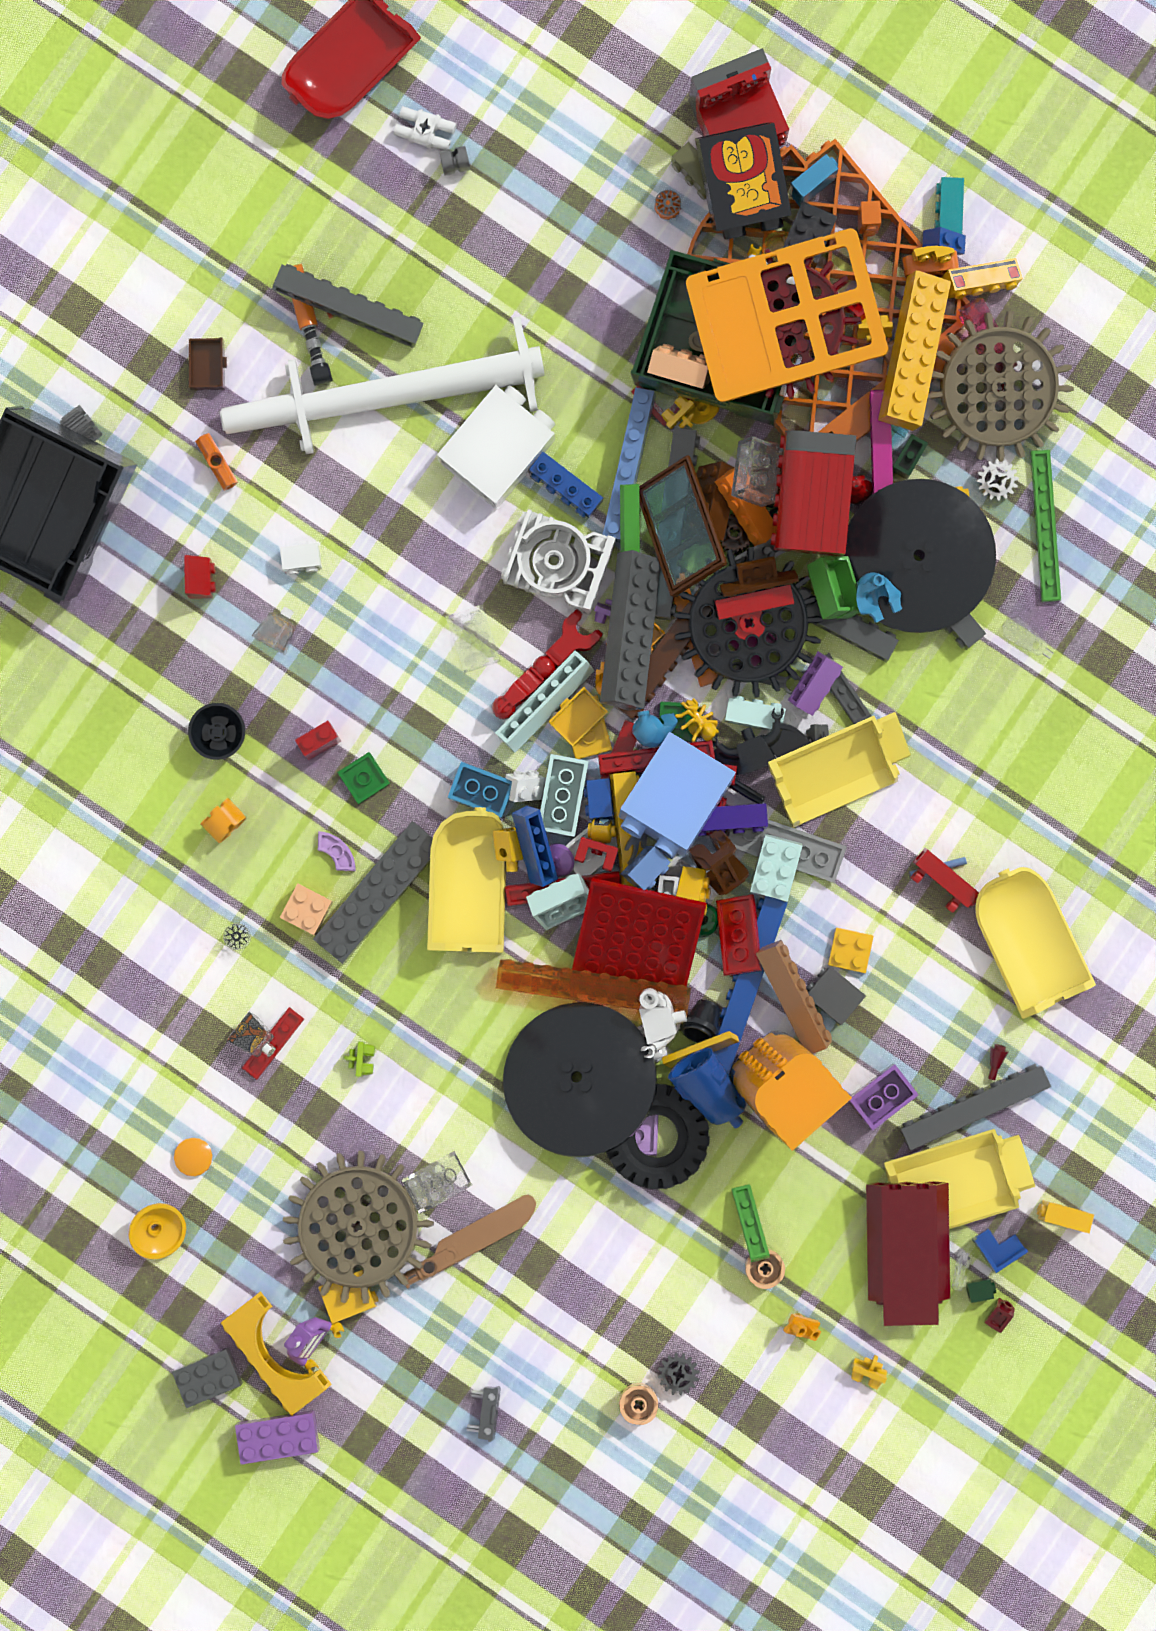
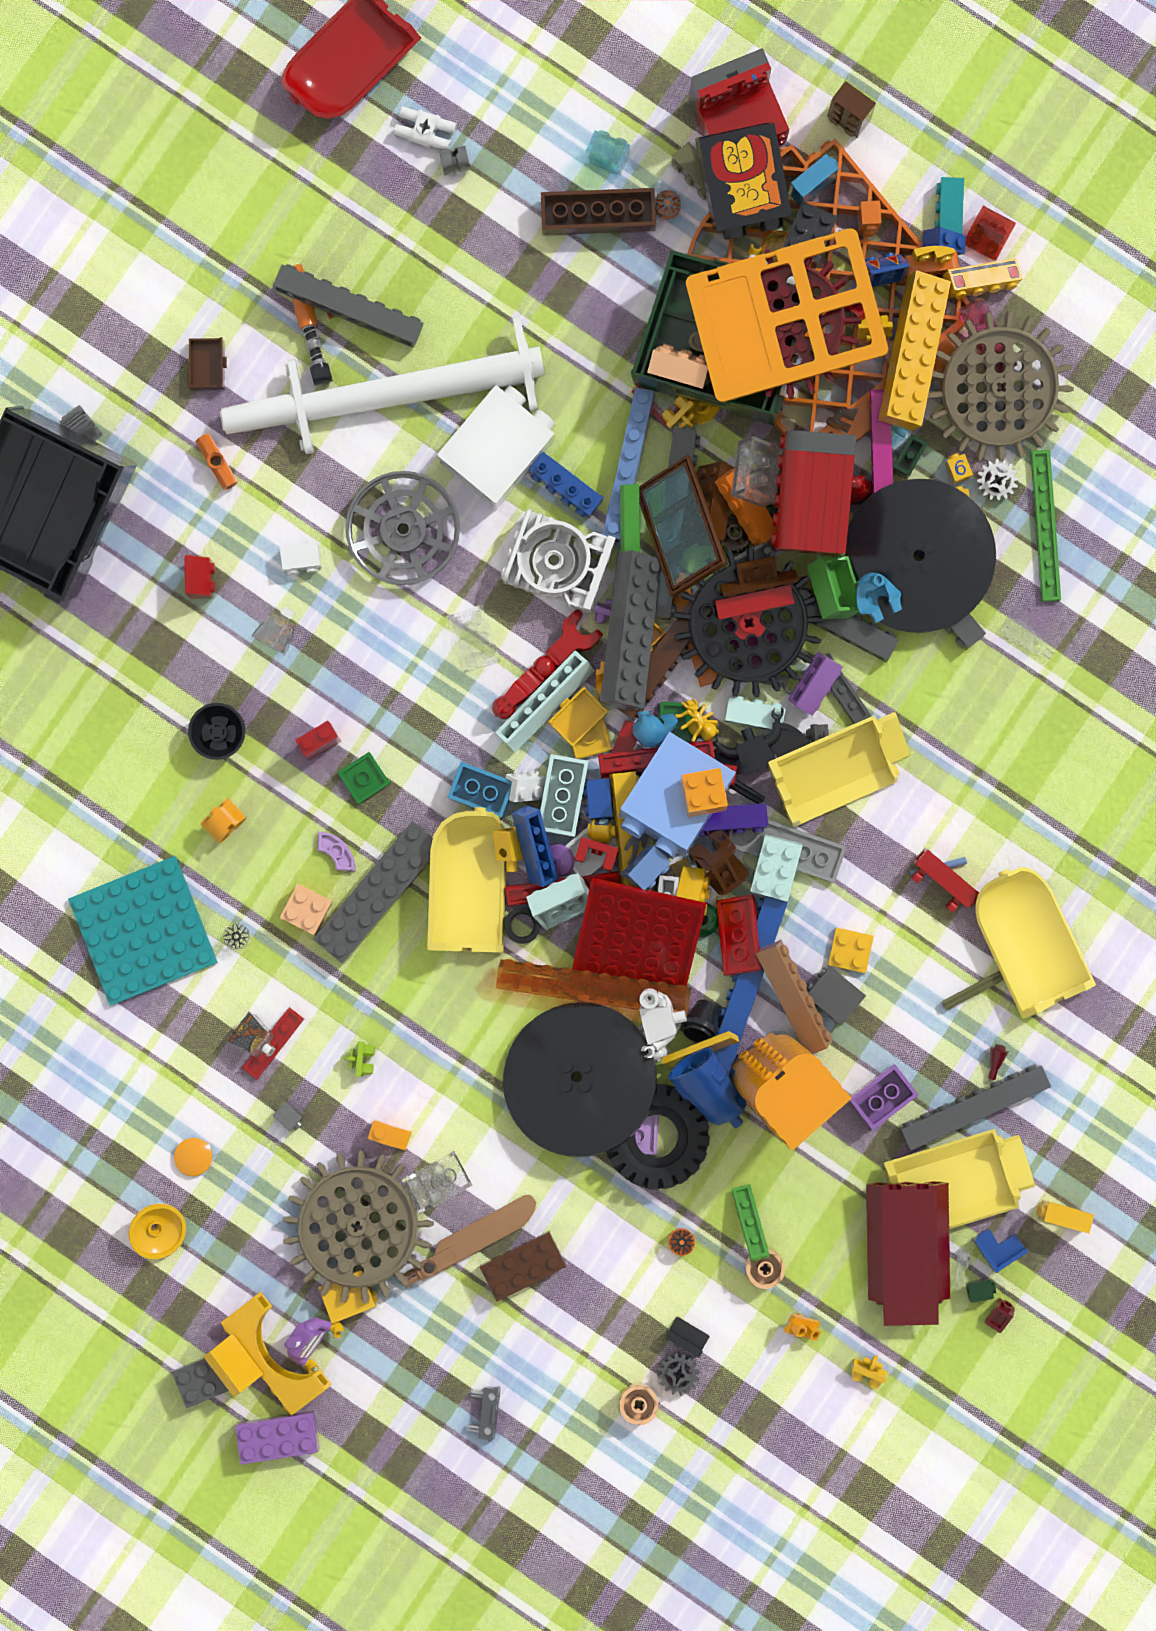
(143, 930): none -> teal plate
(233, 1365): none -> yellow container
(288, 1117): none -> flat silver brick
(389, 1135): none -> light orange slope
(399, 516): none -> flat silver dish
(517, 939): none -> black tyre
(523, 1266): none -> reddish brown brick
(598, 211): none -> reddish brown brick
(607, 152): none -> clear light blue brick
(678, 866): none -> yellow tile
(681, 1241): none -> orange wheel
(687, 1336): none -> black panel
(704, 792): none -> light orange brick
(836, 422): none -> clear smoke piece
(851, 110): none -> reddish brown brick
(886, 270): none -> blue slope
(958, 468): none -> yellow brick
(972, 990): none -> olive axle
(989, 233): none -> clear red slope

